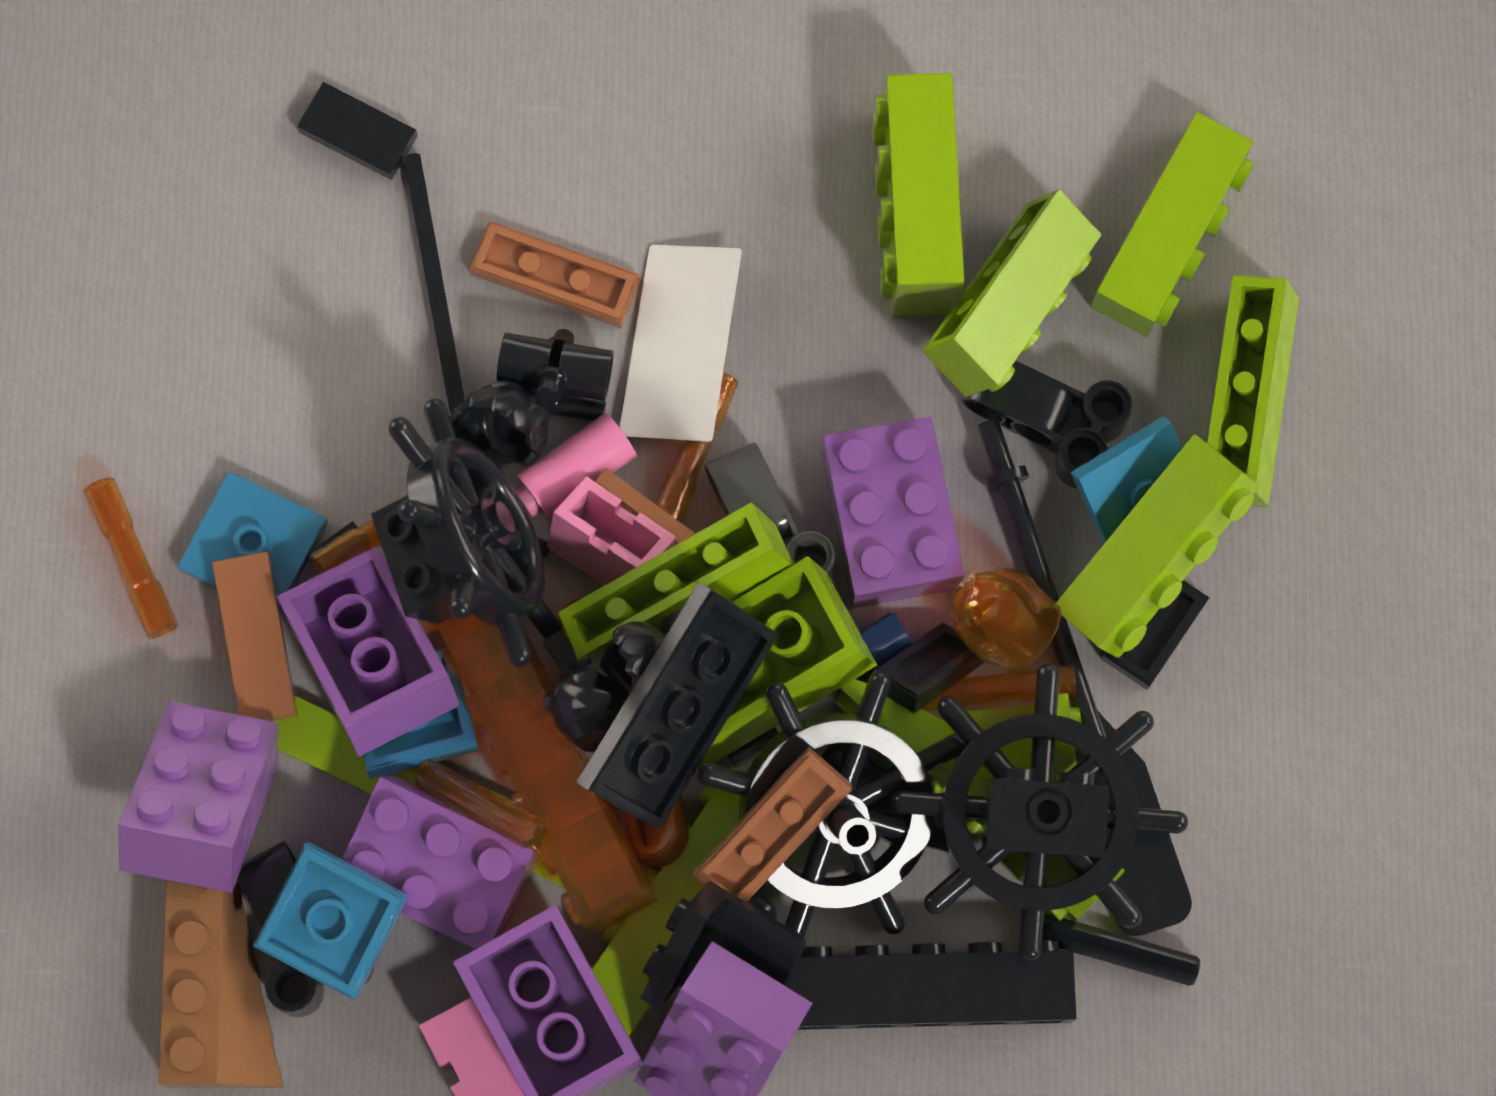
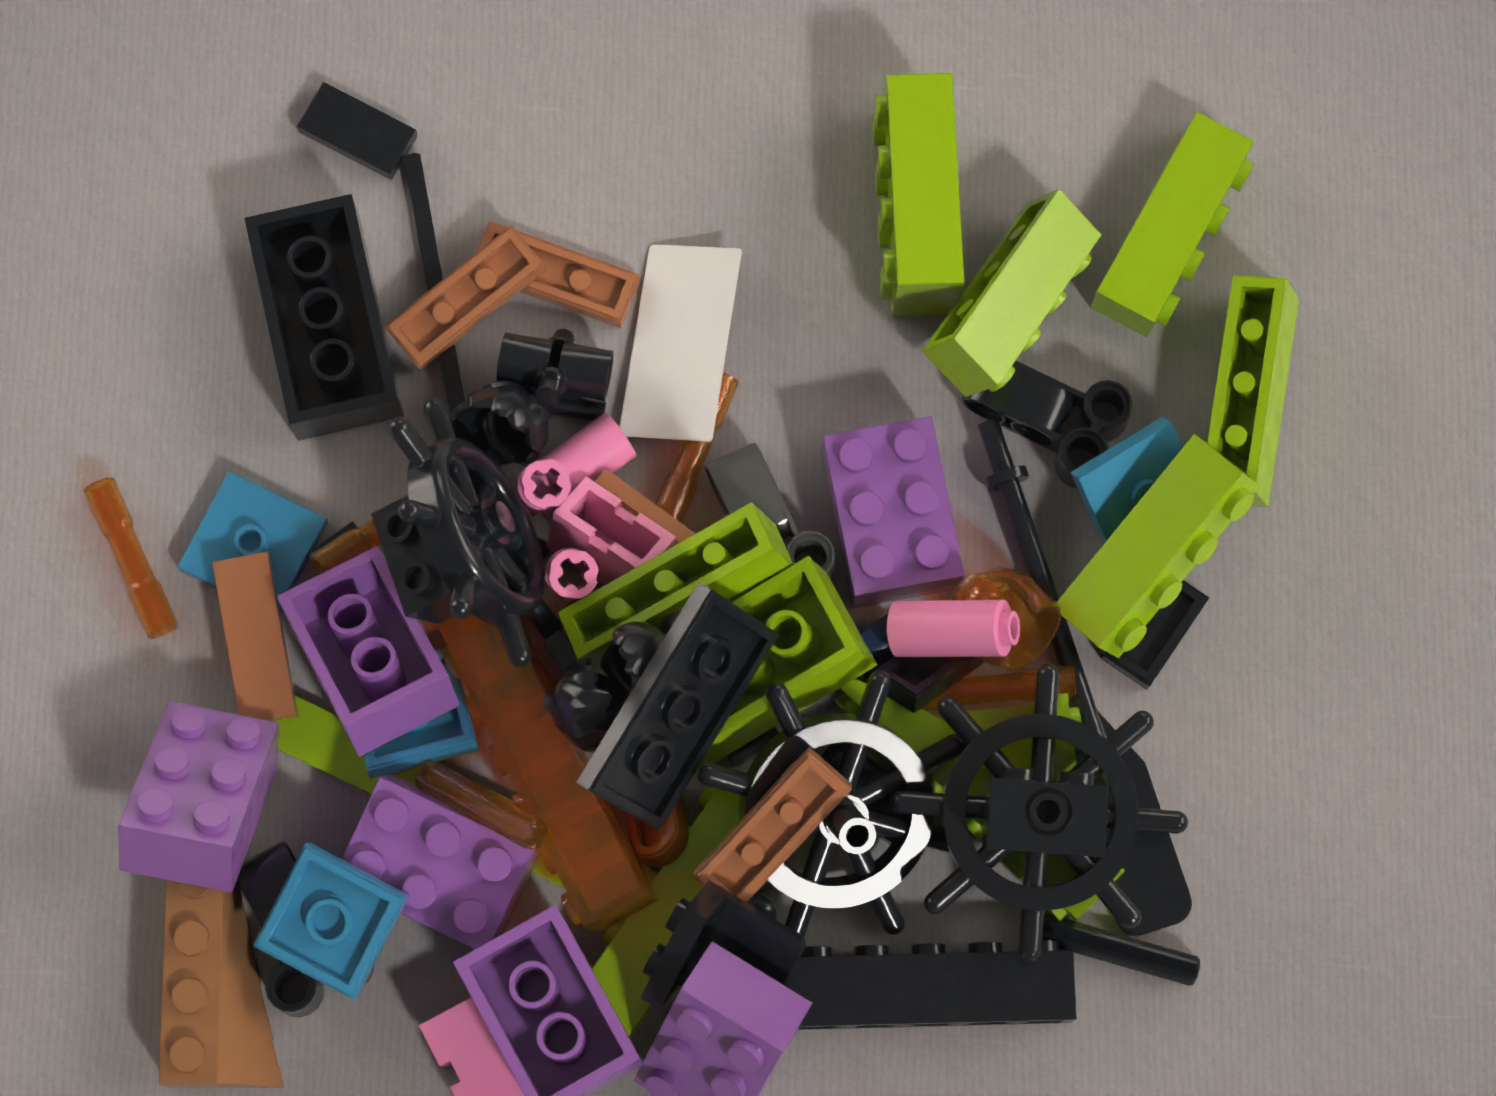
(324, 317): none -> black brick
(465, 297): none -> nougat tile
(561, 483): none -> bright pink bush
(587, 575): none -> bright pink bush
(952, 628): none -> bright pink brick

